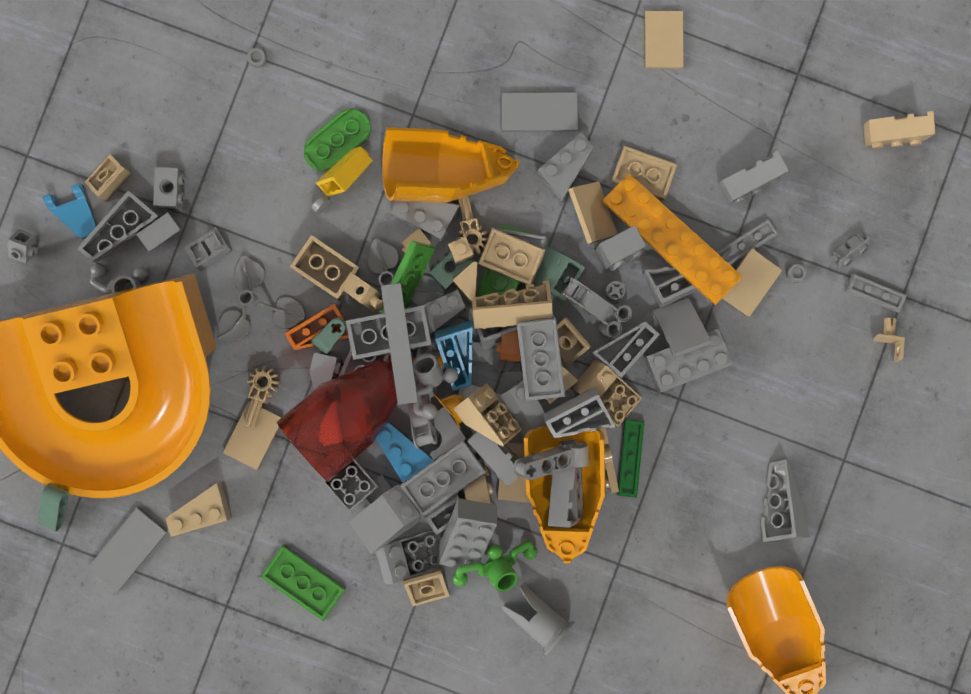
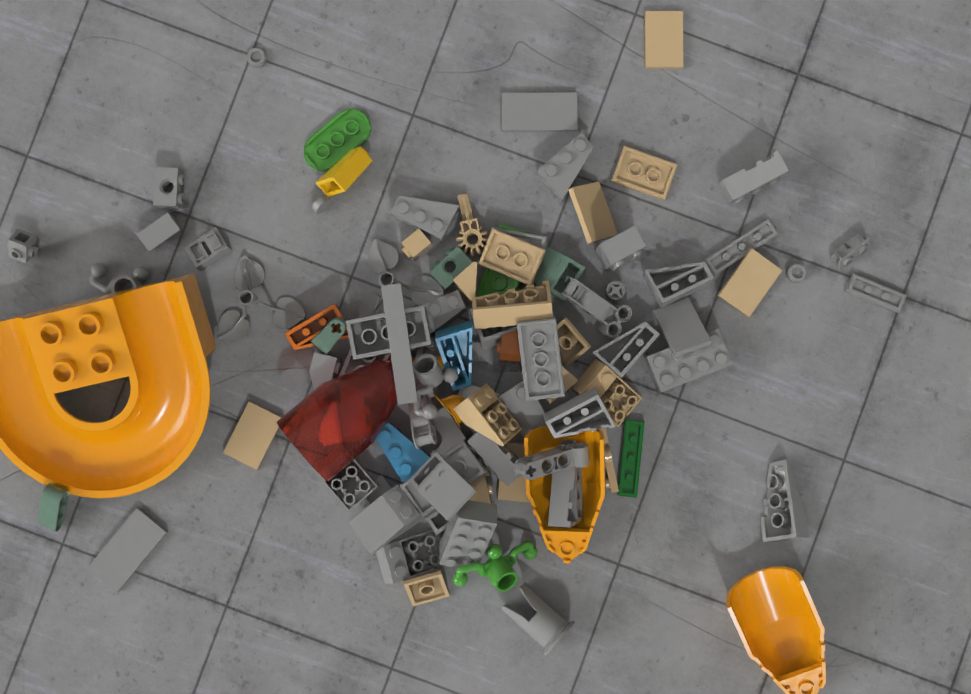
(74, 214): dark azure flag -> none
(108, 178): tan slope -> none
(118, 227): light grey wedge -> none
(204, 510): tan wedge -> none
(259, 394): tan gear -> none
(303, 582): bright green tile -> none
(324, 267): tan brick -> none
(369, 298): tan torso -> none
(412, 269): bright green tile -> none
(440, 166): light orange windscreen -> none
(442, 486): none -> light grey slope
(460, 250): tan brick -> none
(672, 239): light orange plate -> none
(889, 337): tan bracket -> none
(899, 130): tan wedge -> none

